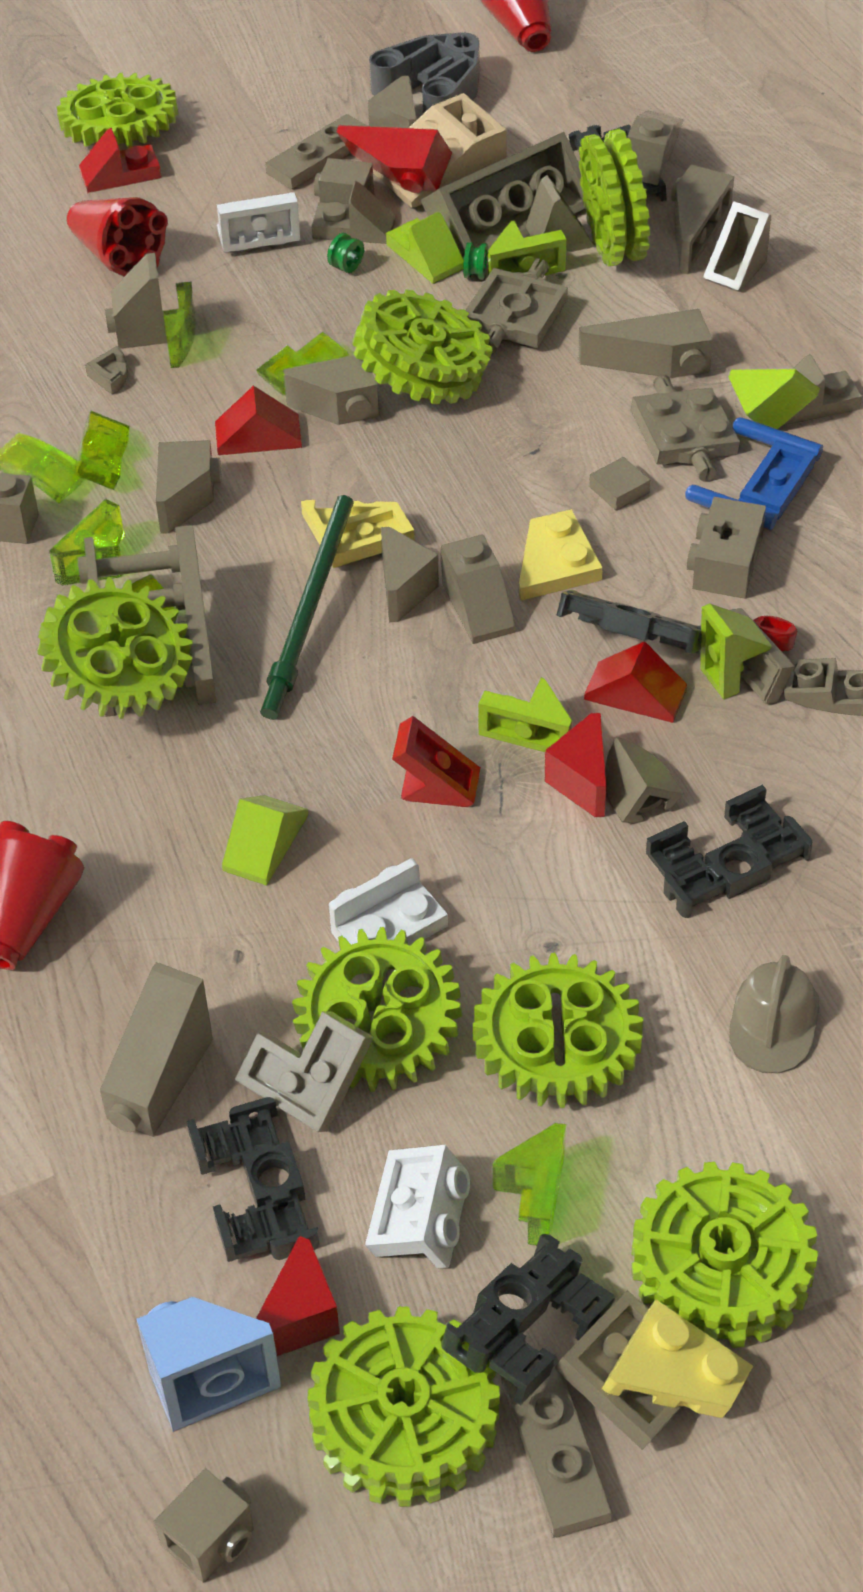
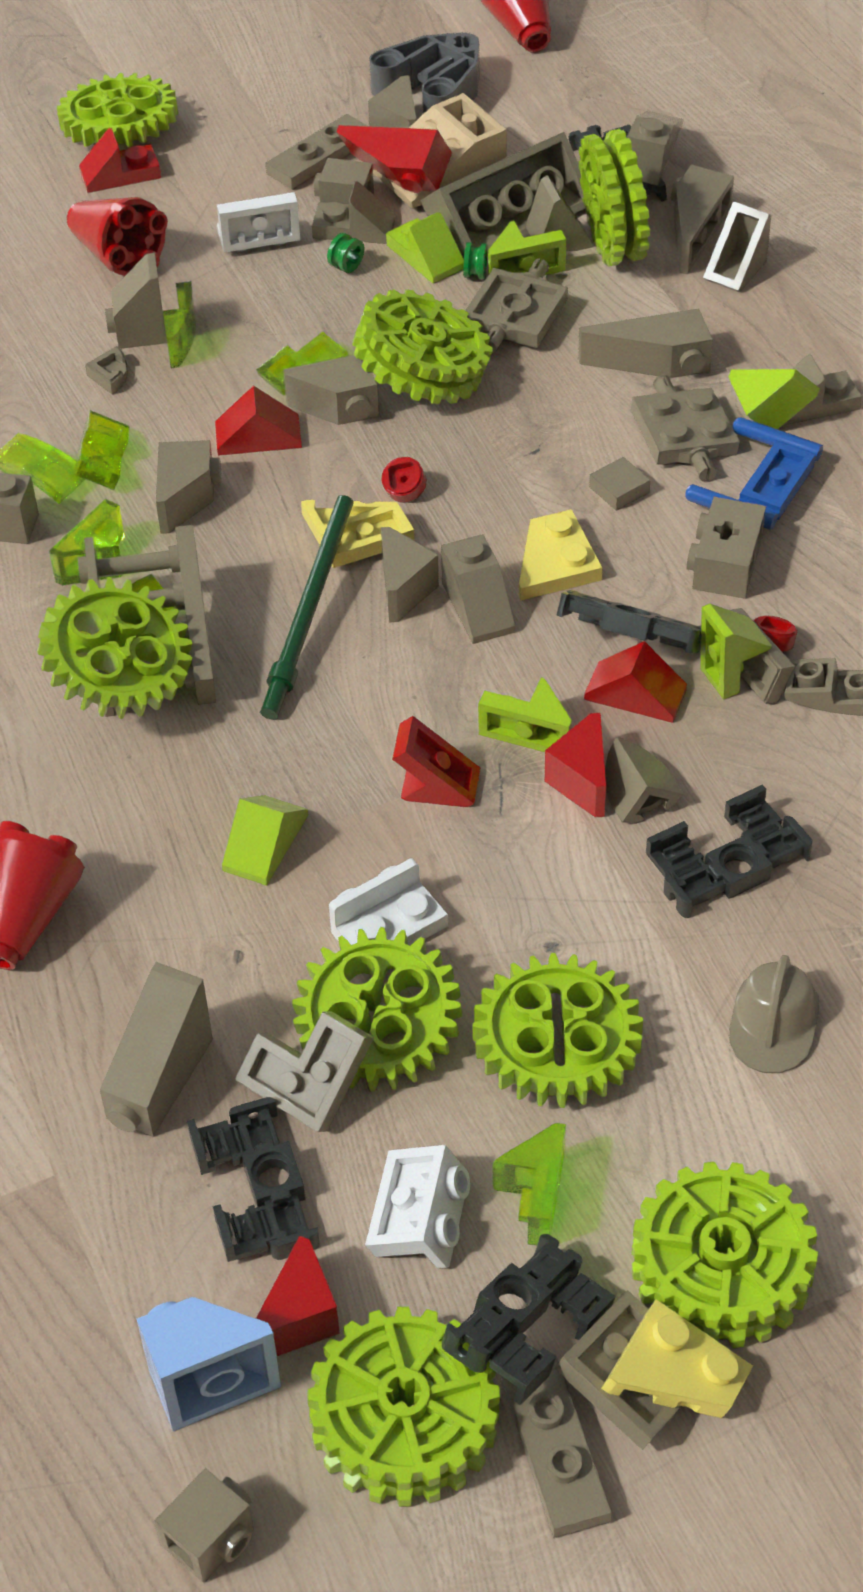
(404, 479): none -> red tile

